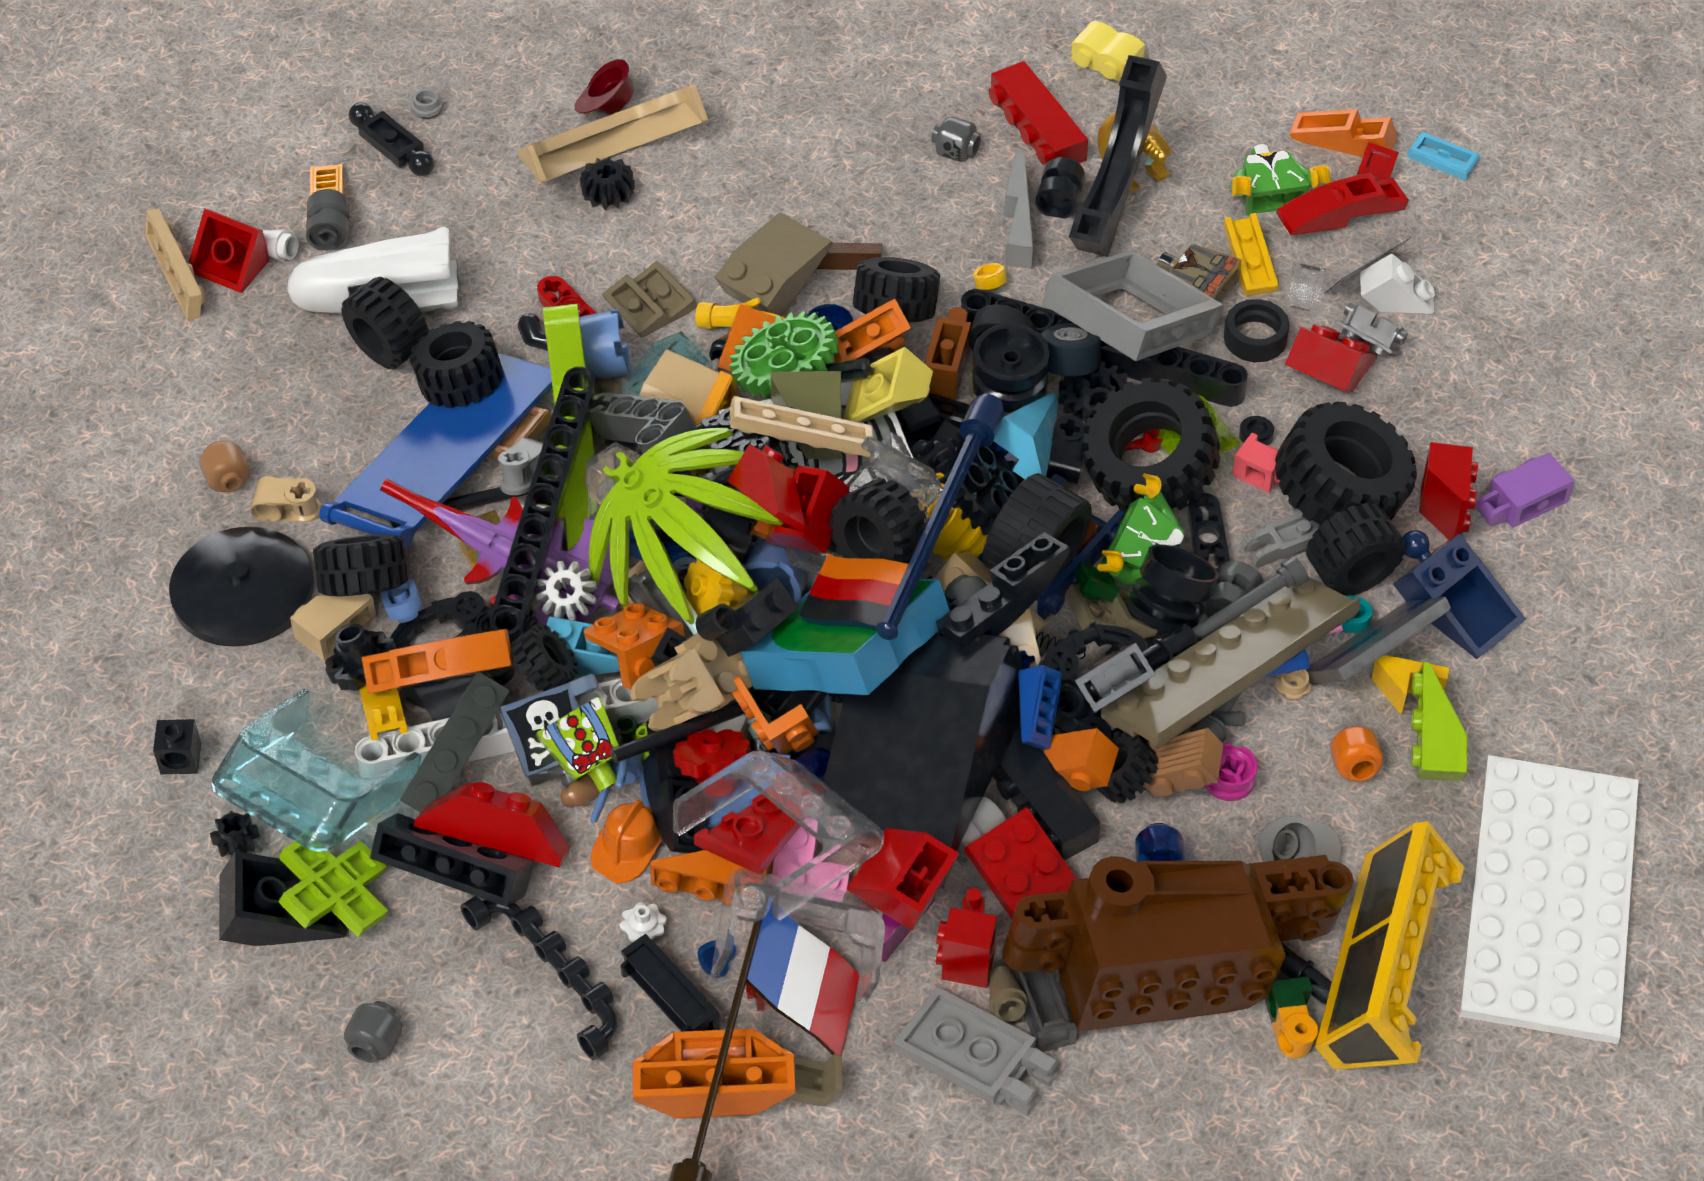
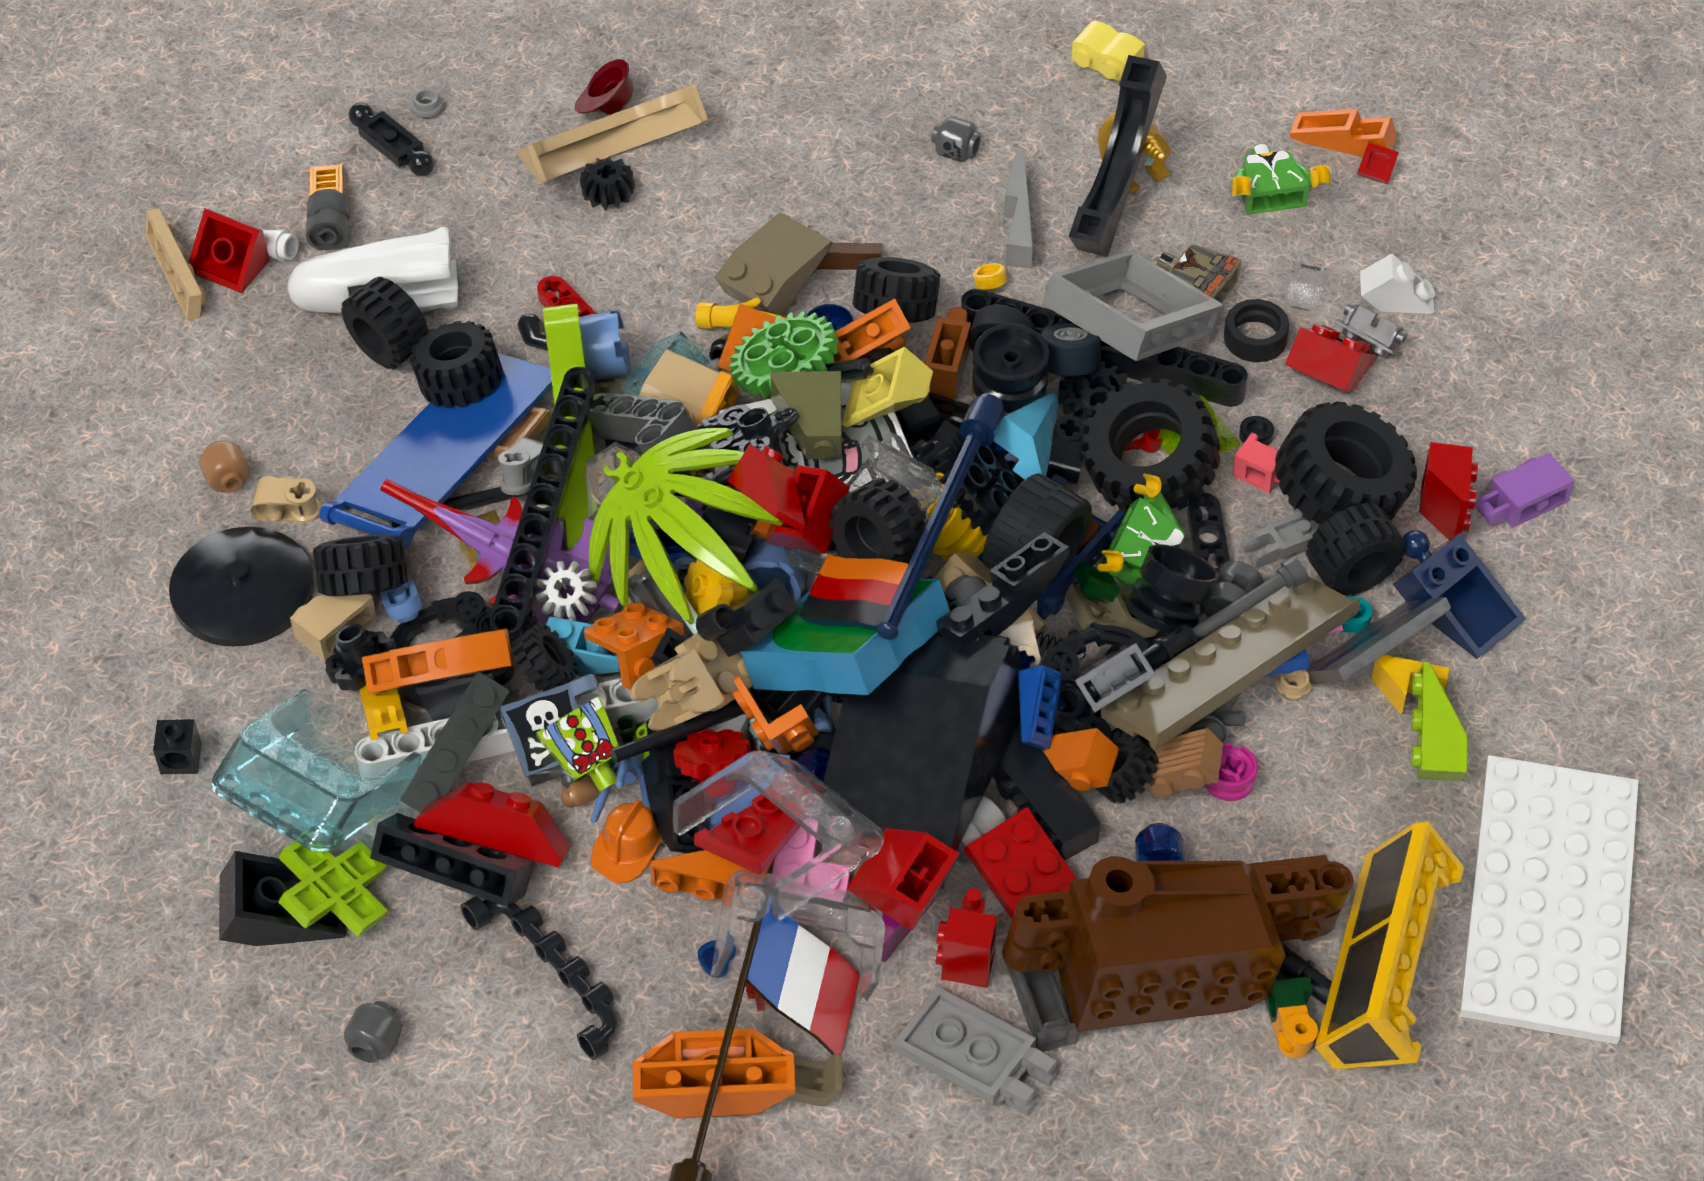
(234, 833): black gear -> none
(642, 921): white plant -> none
(650, 299): dark tan slope -> none
(668, 986): black container -> none
(799, 426): tan plate -> none
(1006, 997): dark tan cone -> none
(1037, 114): red brick -> none
(1060, 188): black wheel -> none
(1248, 244): yellow hinge -> none
(1297, 838): light grey piece -> none
(1340, 200): red slope -> none
(1356, 753): orange head -> none
(1367, 265): sticker -> none
(1441, 159): medium azure tile -> none

